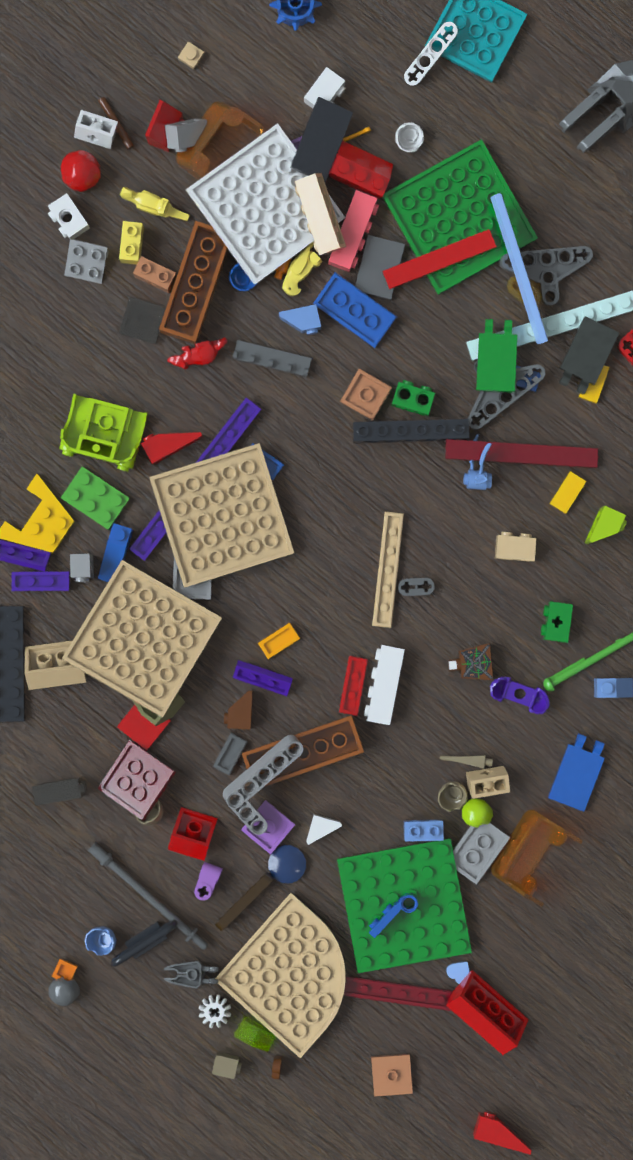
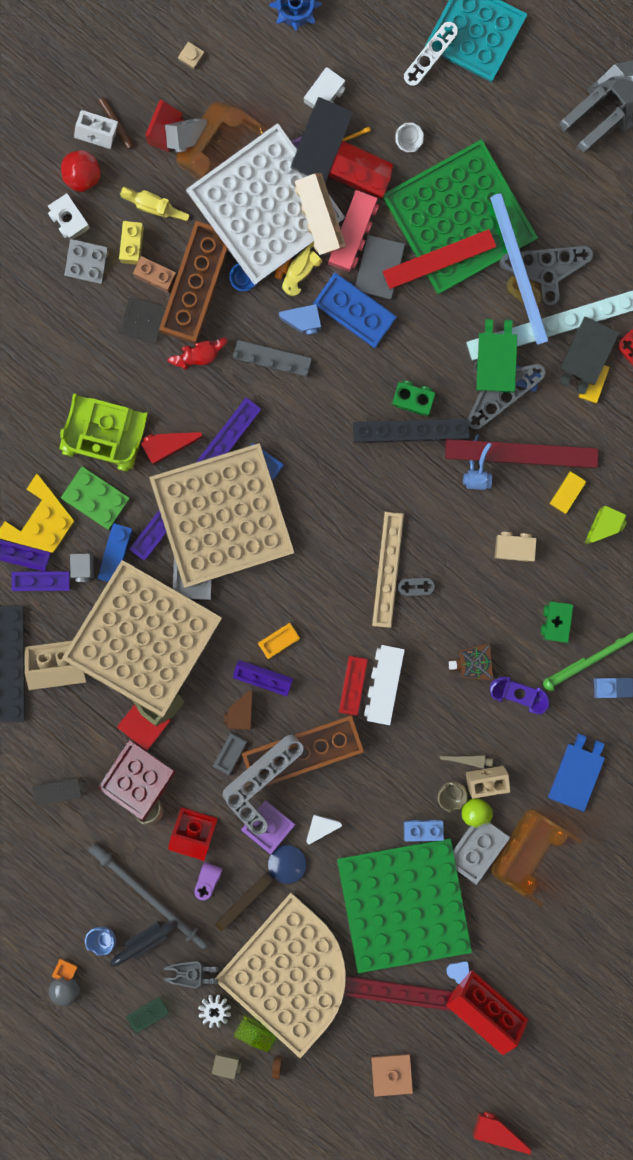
(147, 1014): none -> clear green plate
(366, 394): nougat plate -> none
(390, 912): blue plate -> none

